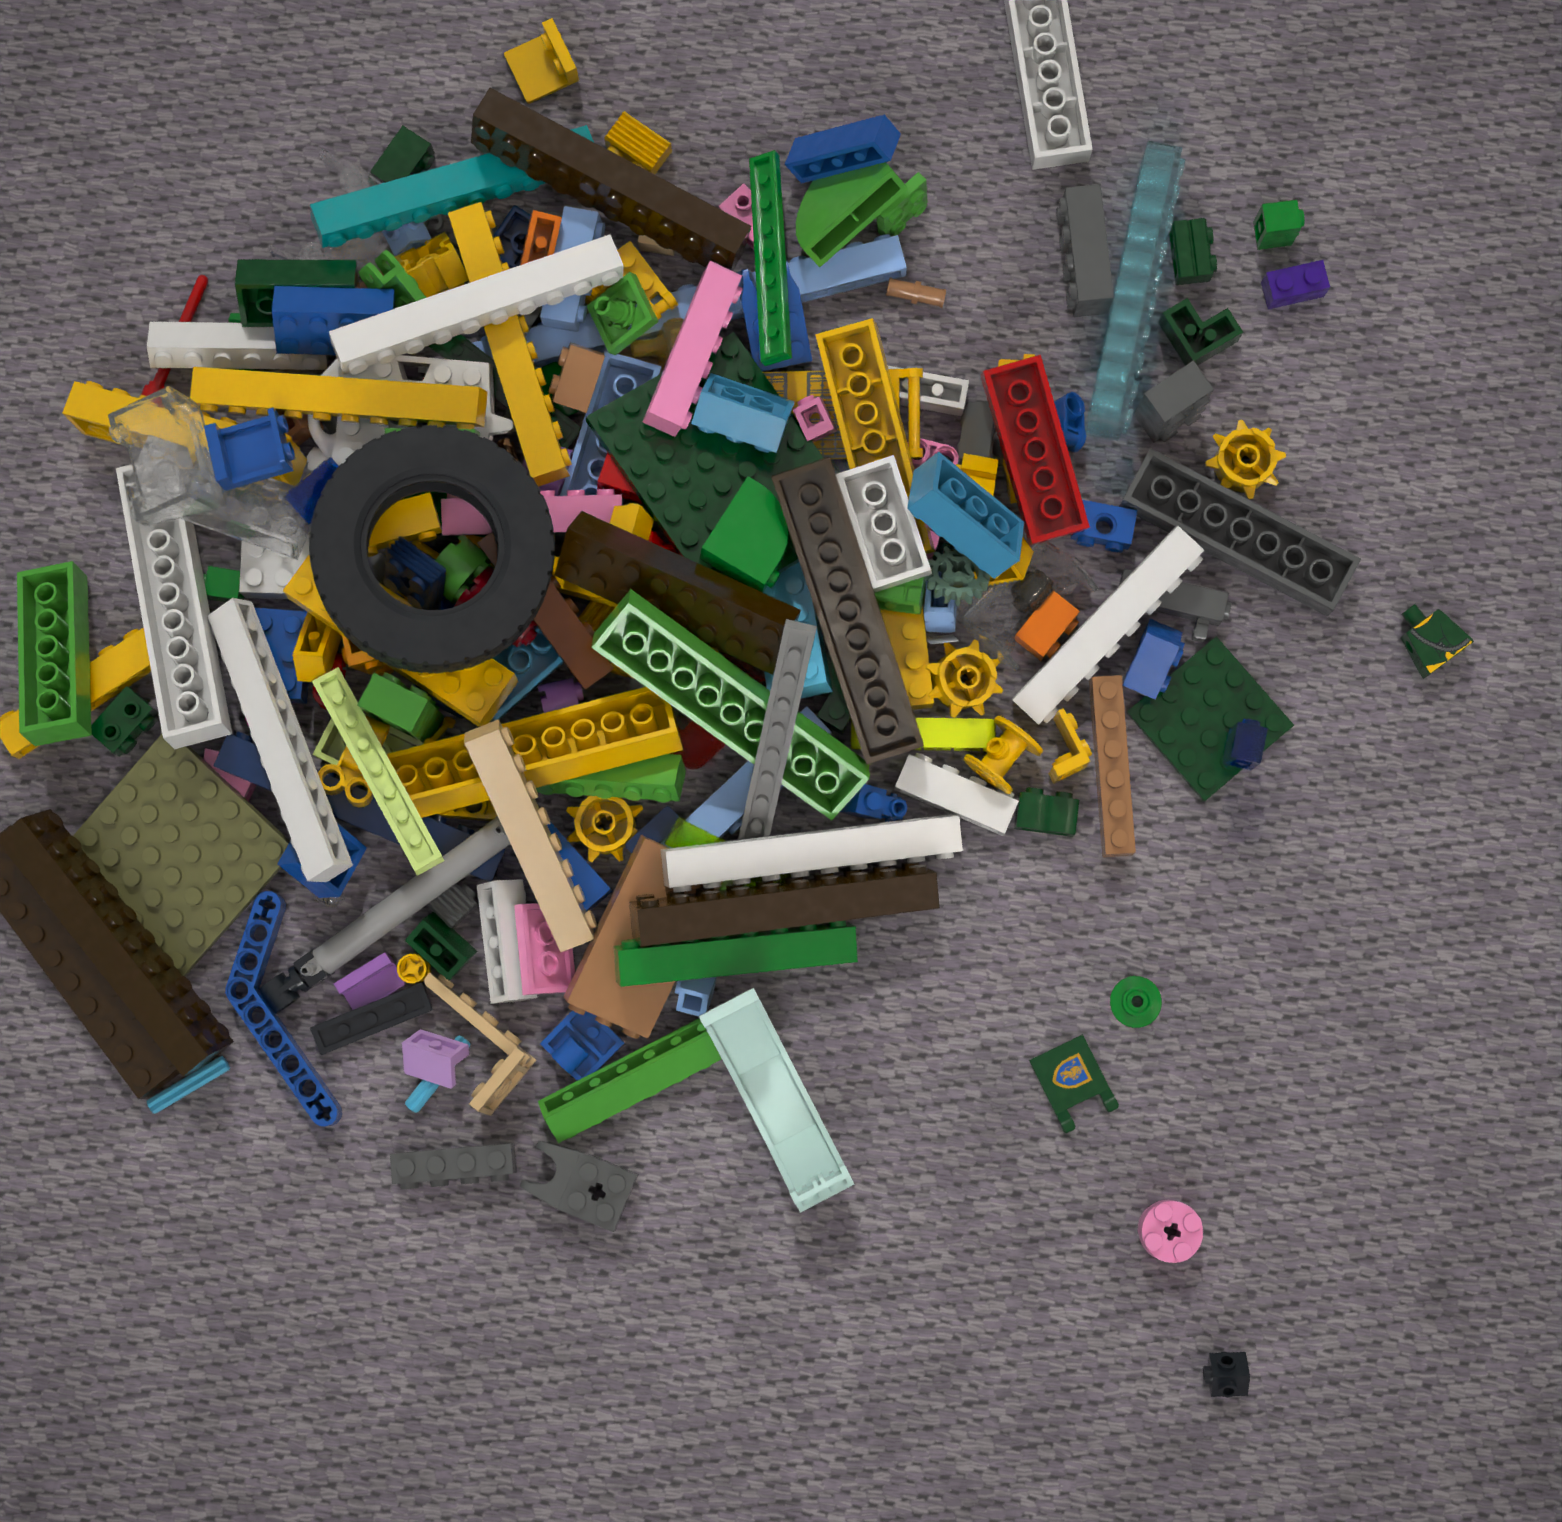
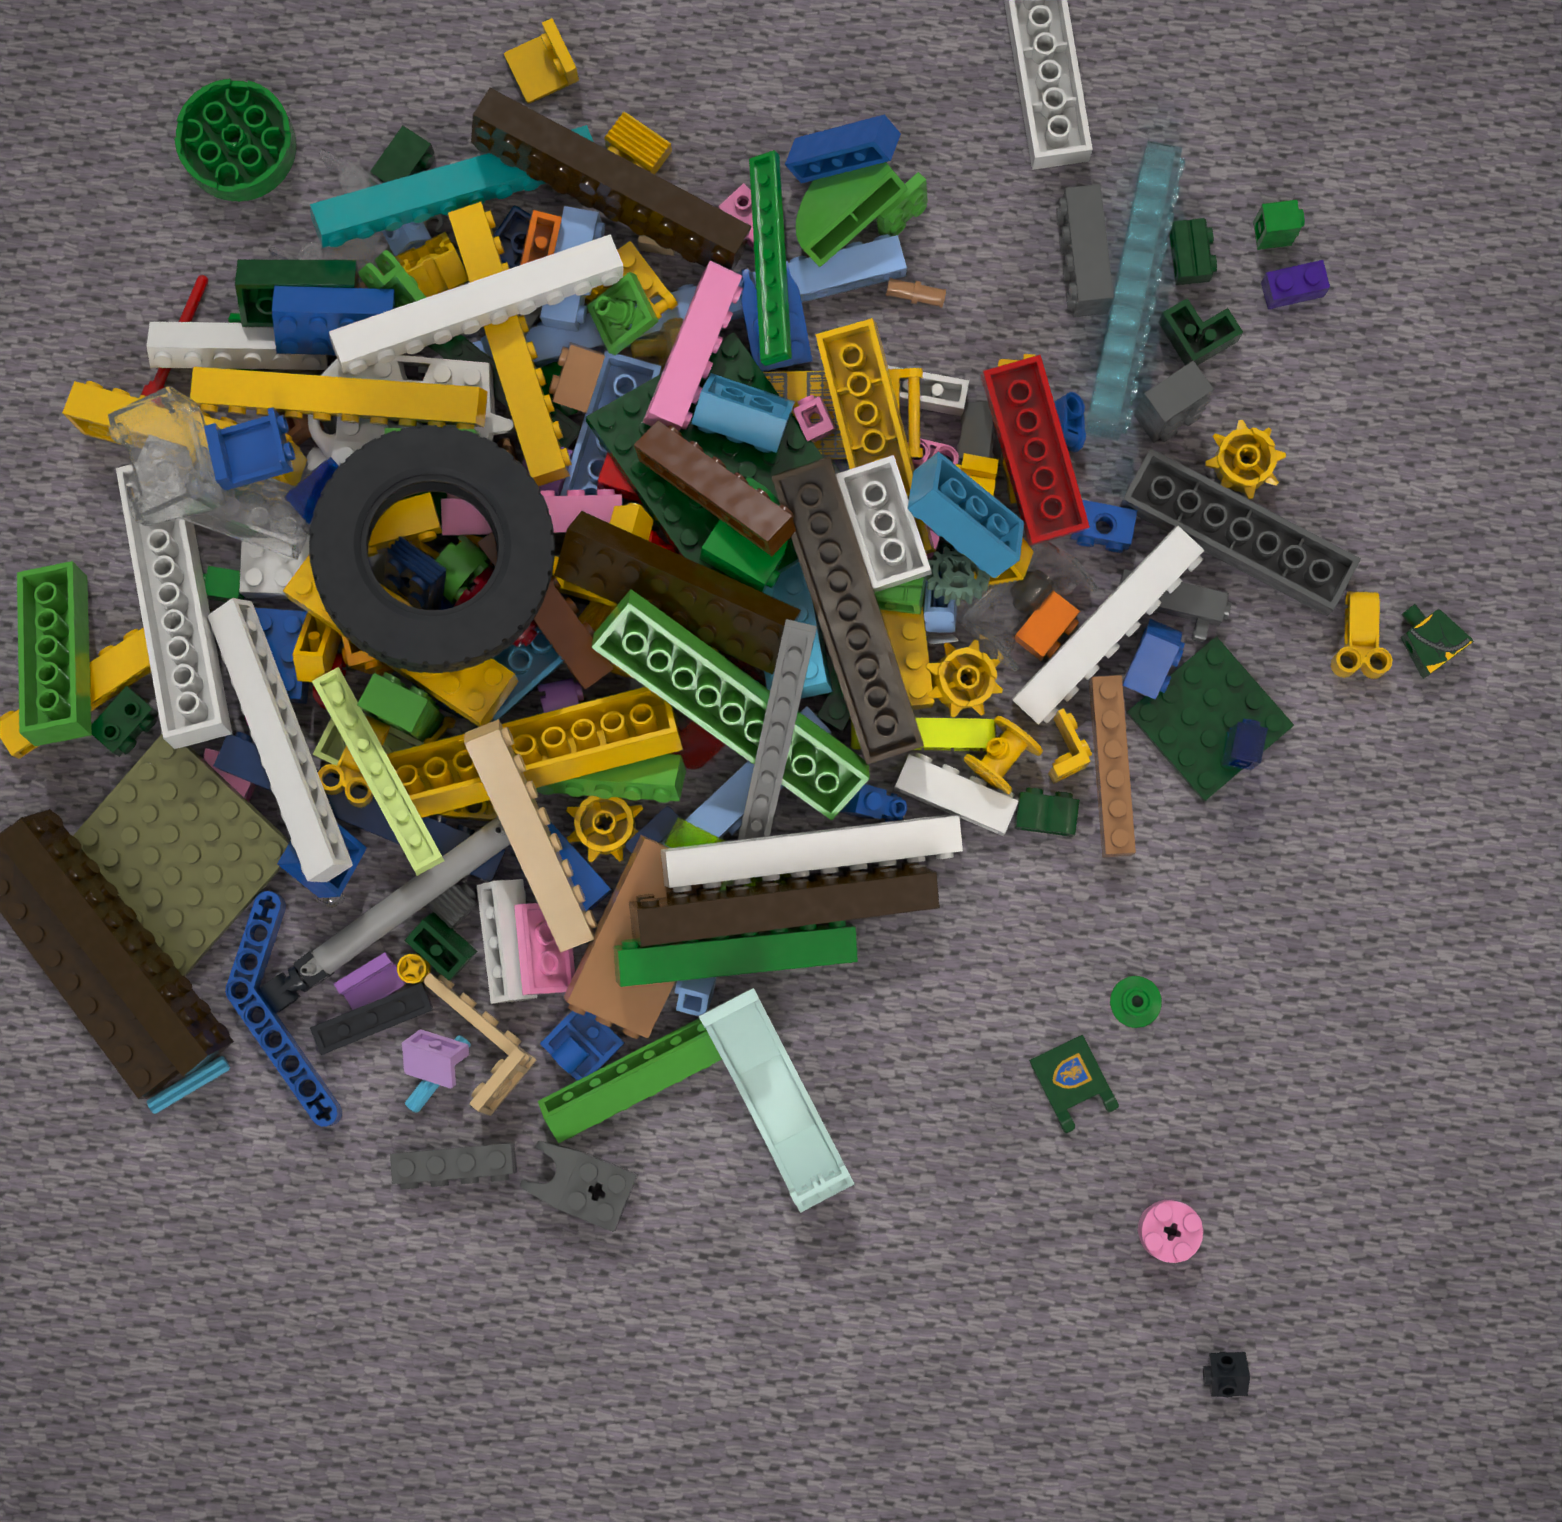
(230, 168): none -> green brick
(715, 487): none -> reddish brown brick
(1362, 636): none -> yellow piece

